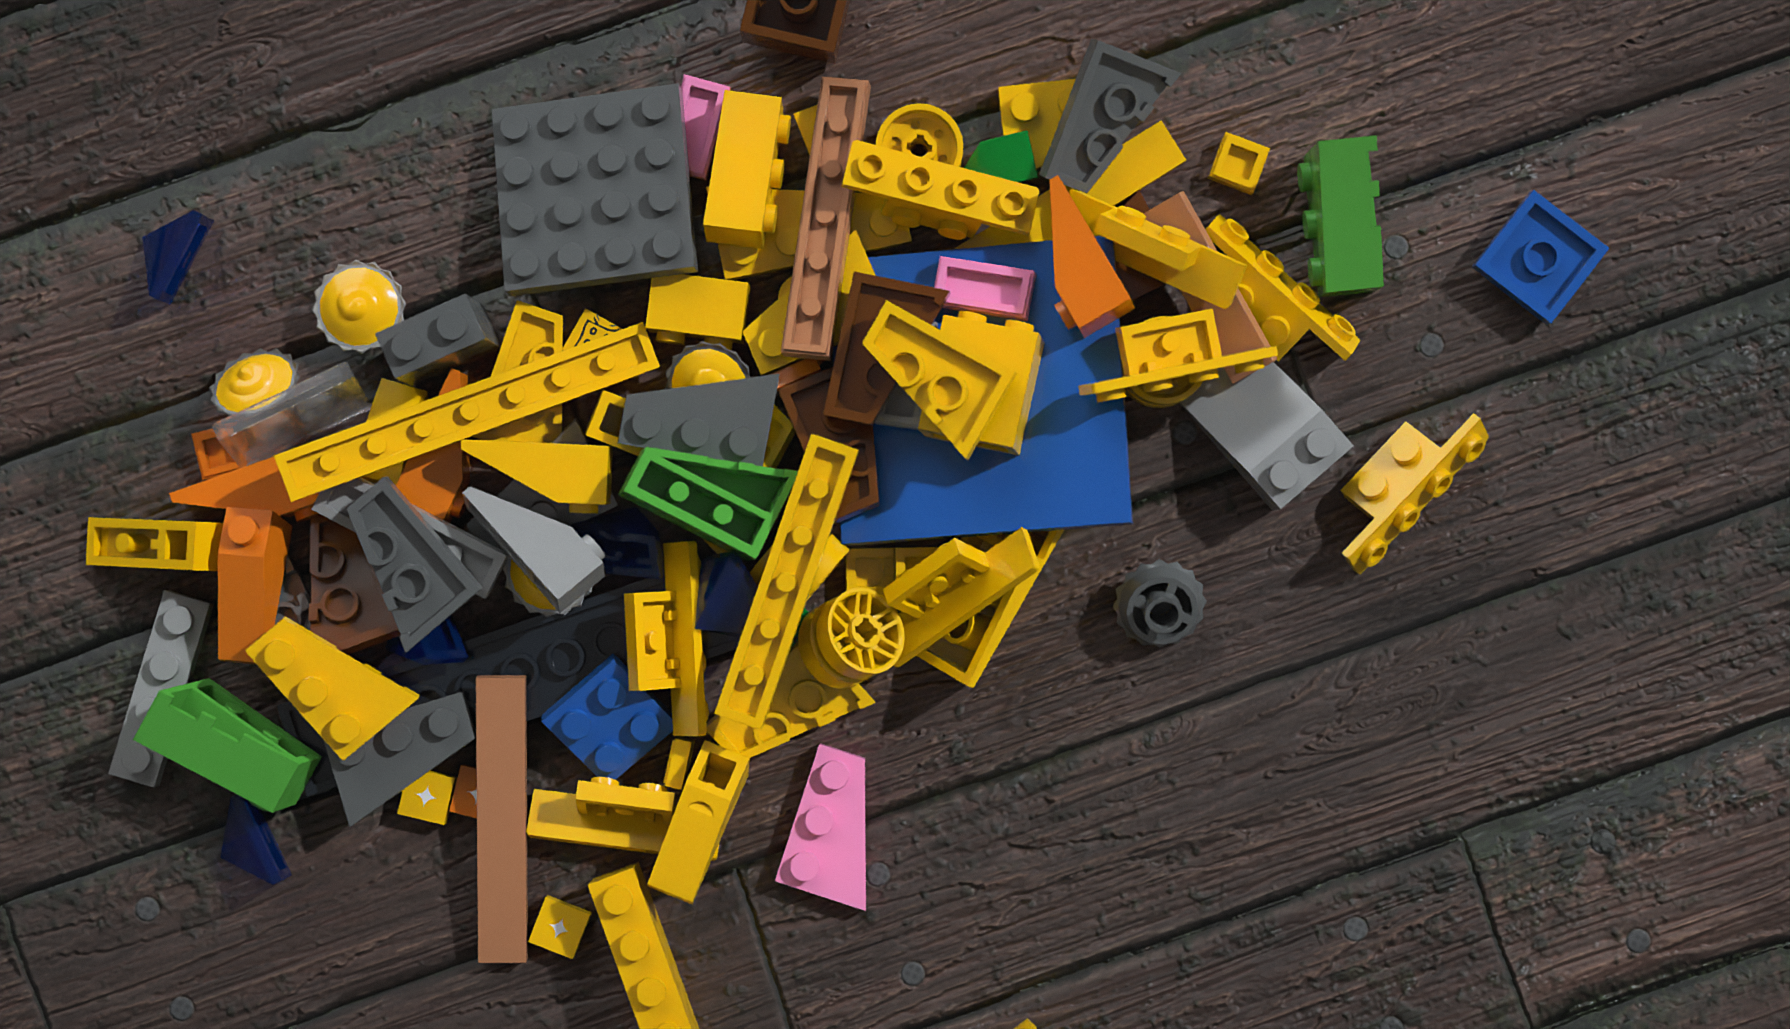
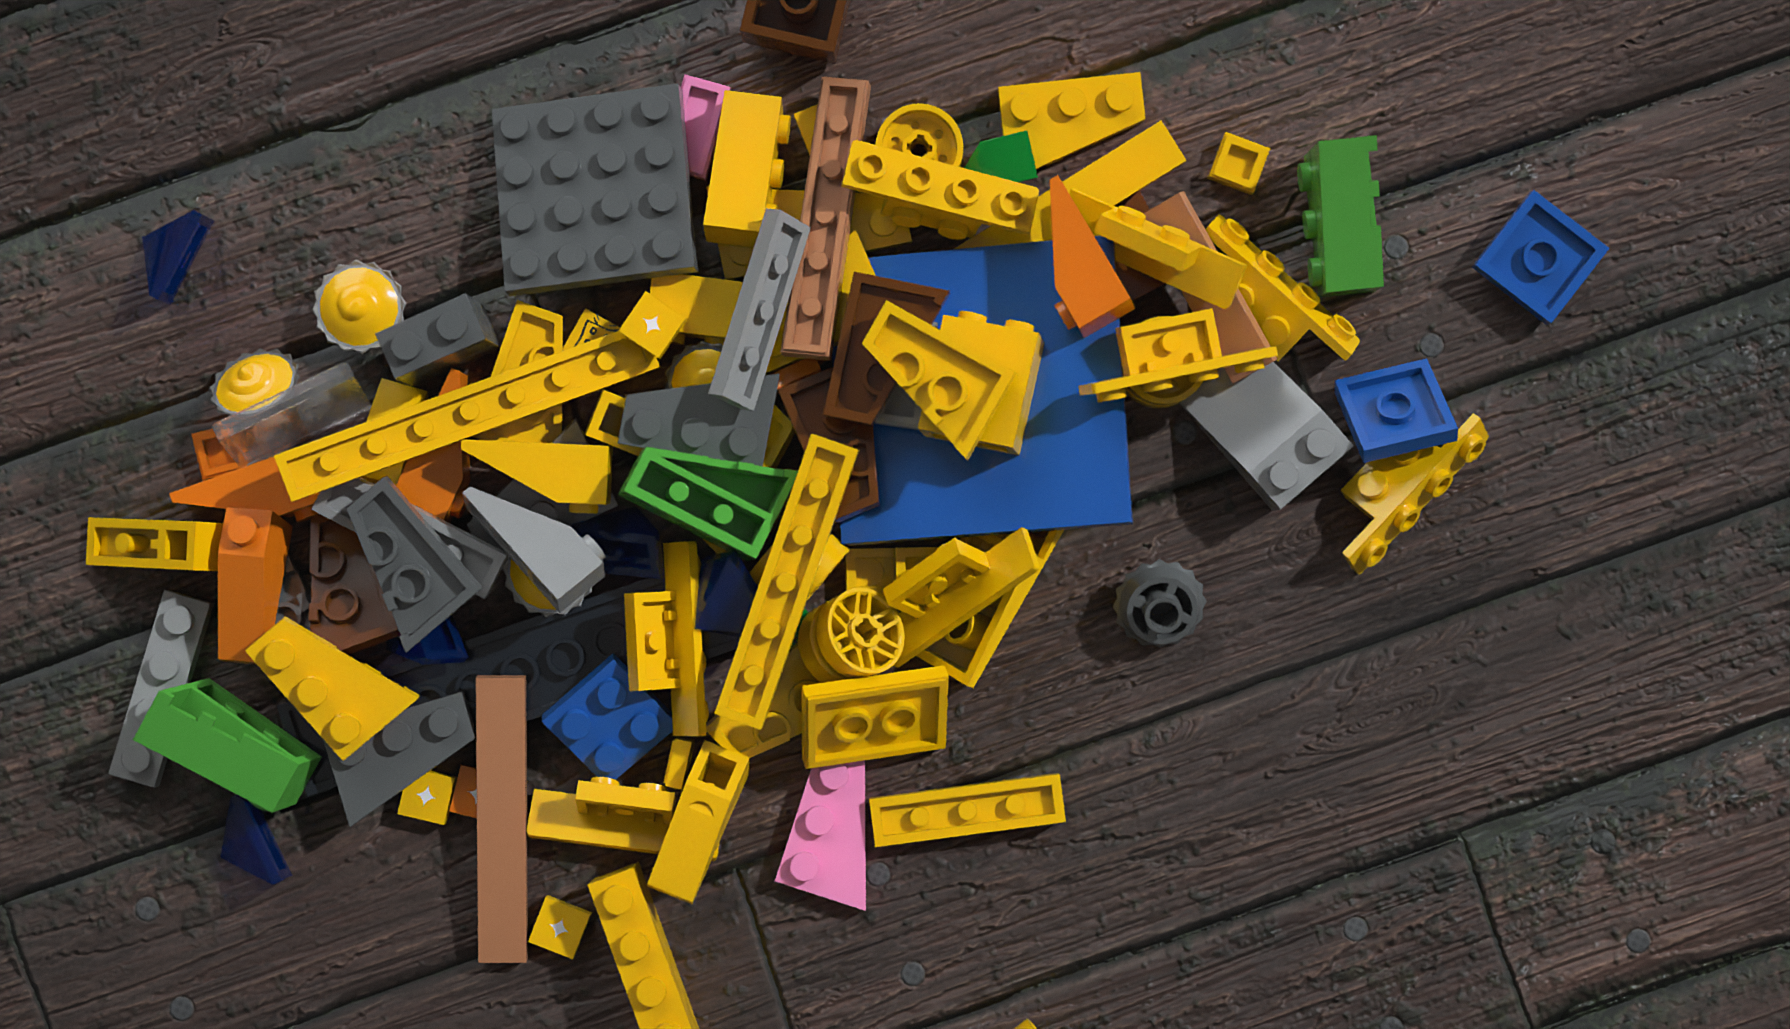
(652, 325): none -> yellow tile
(759, 309): none -> light grey plate
(874, 716): none -> yellow tile
(967, 809): none -> yellow plate
(986, 288): bright pink tile -> none
(1103, 108): dark grey wing -> none
(1395, 410): none -> blue plate

